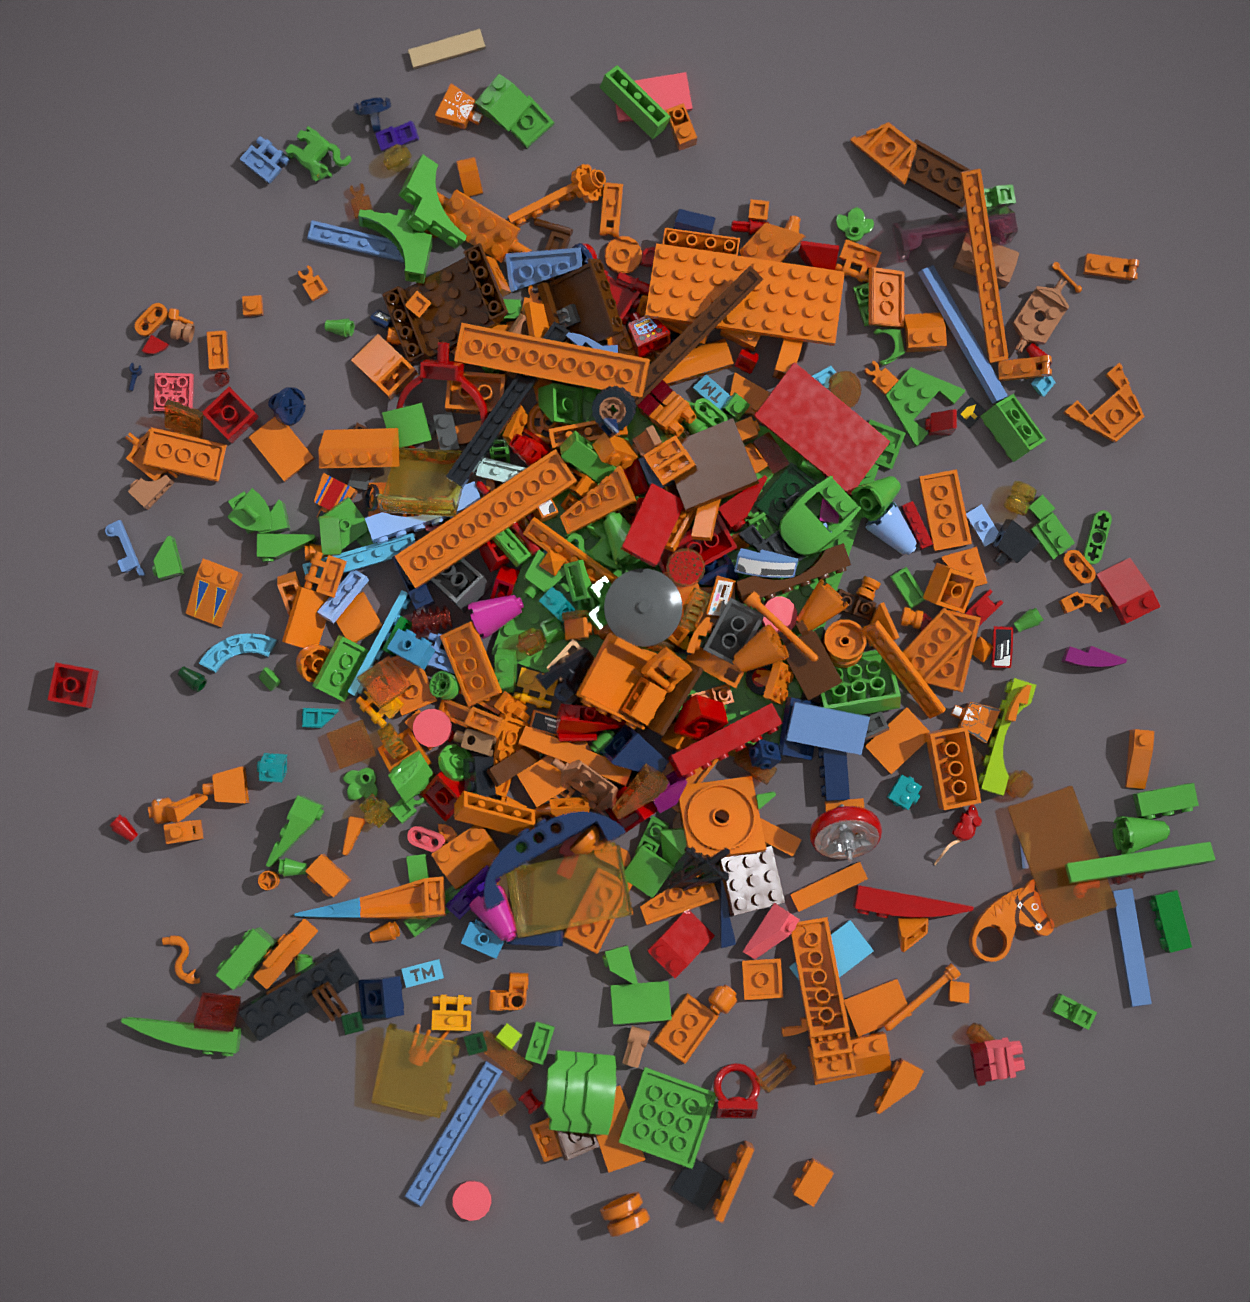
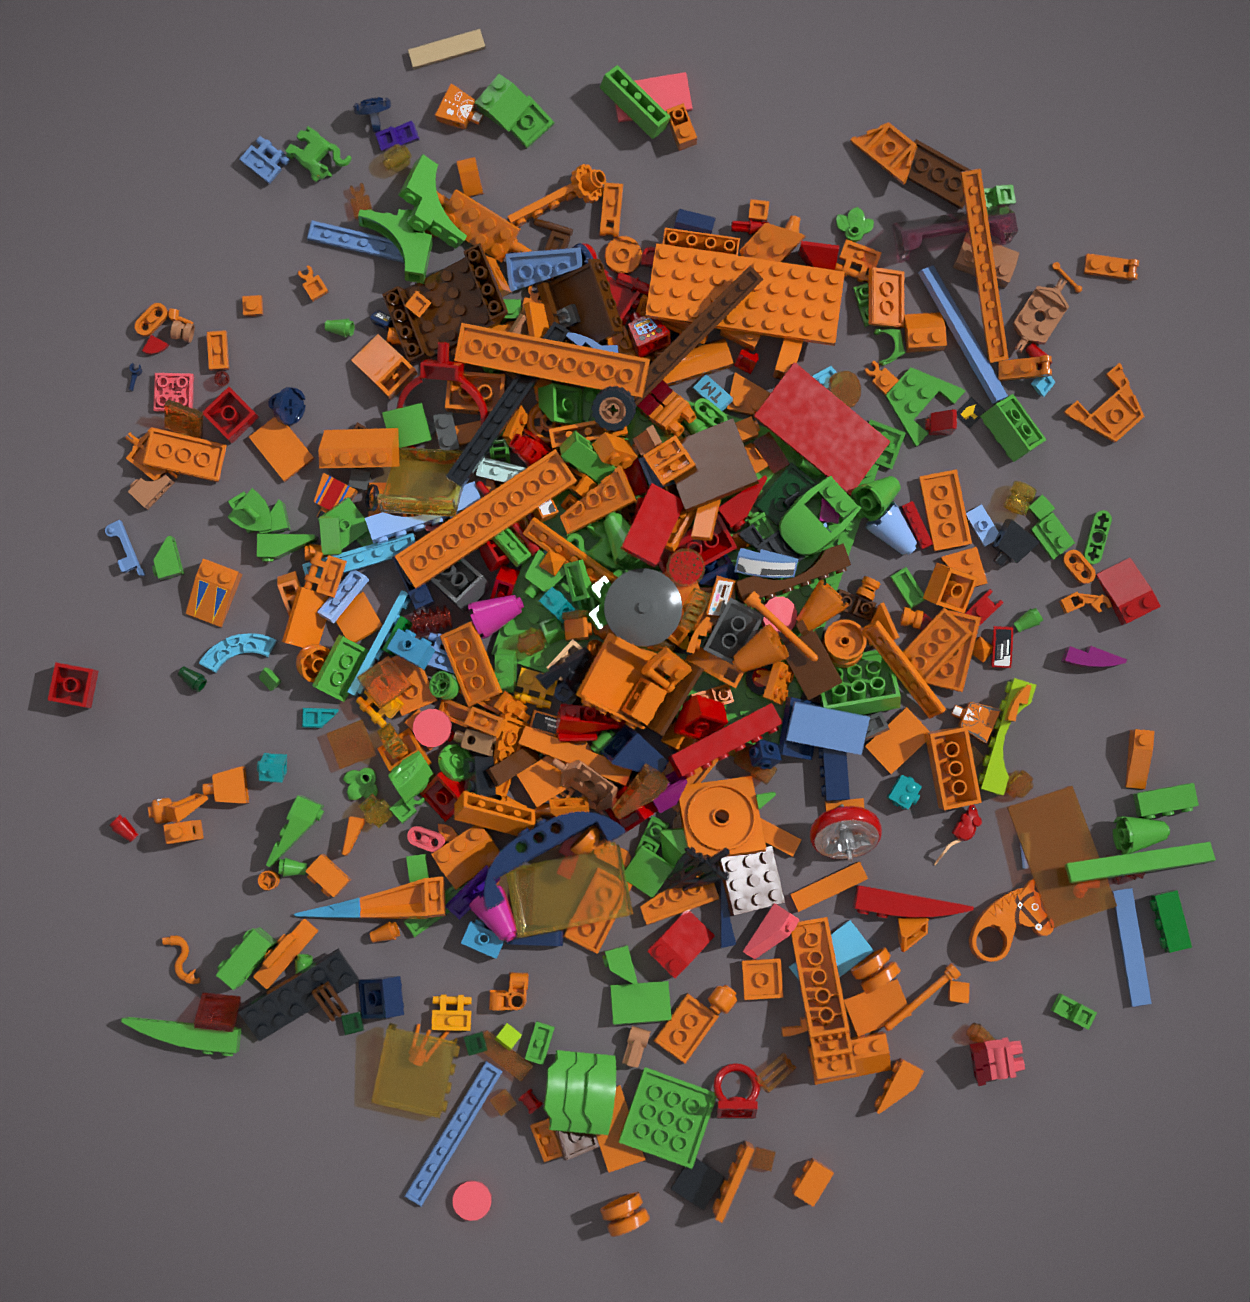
(422, 973): medium azure tile -> none
(593, 646): none -> orange plate
(609, 426): dark blue slope -> none
(736, 406): bright green plate -> none
(763, 1159): none -> clear orange tile
(875, 971): none -> orange wheel

